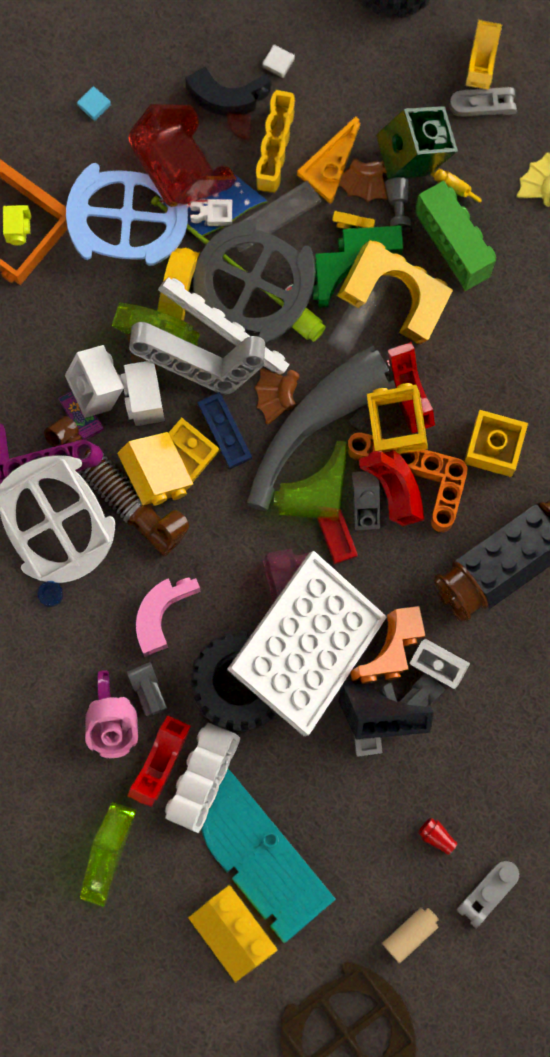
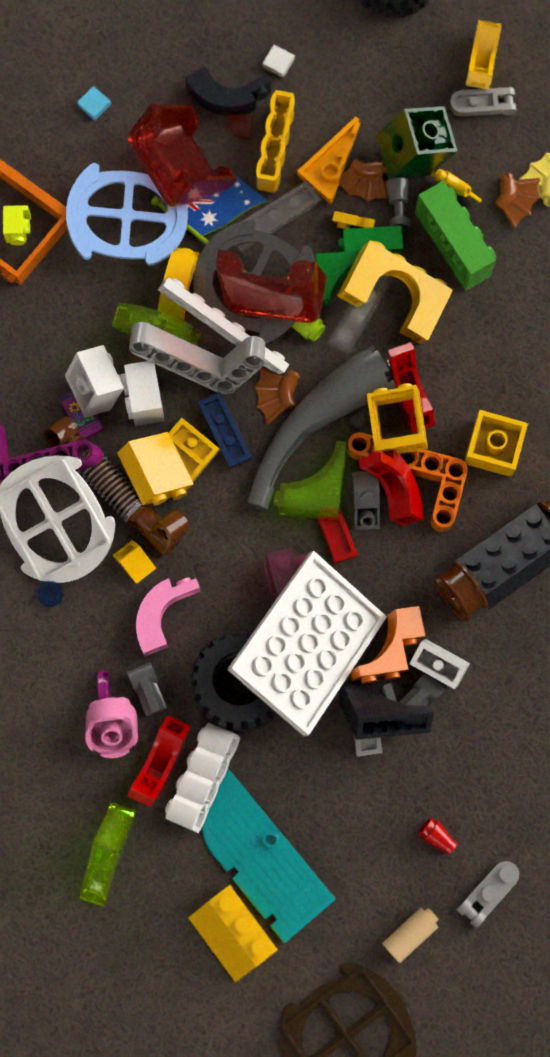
(134, 561): none -> yellow brick
(217, 212): white plate -> none
(289, 299): none -> clear red windscreen
(517, 197): none -> dark orange arm

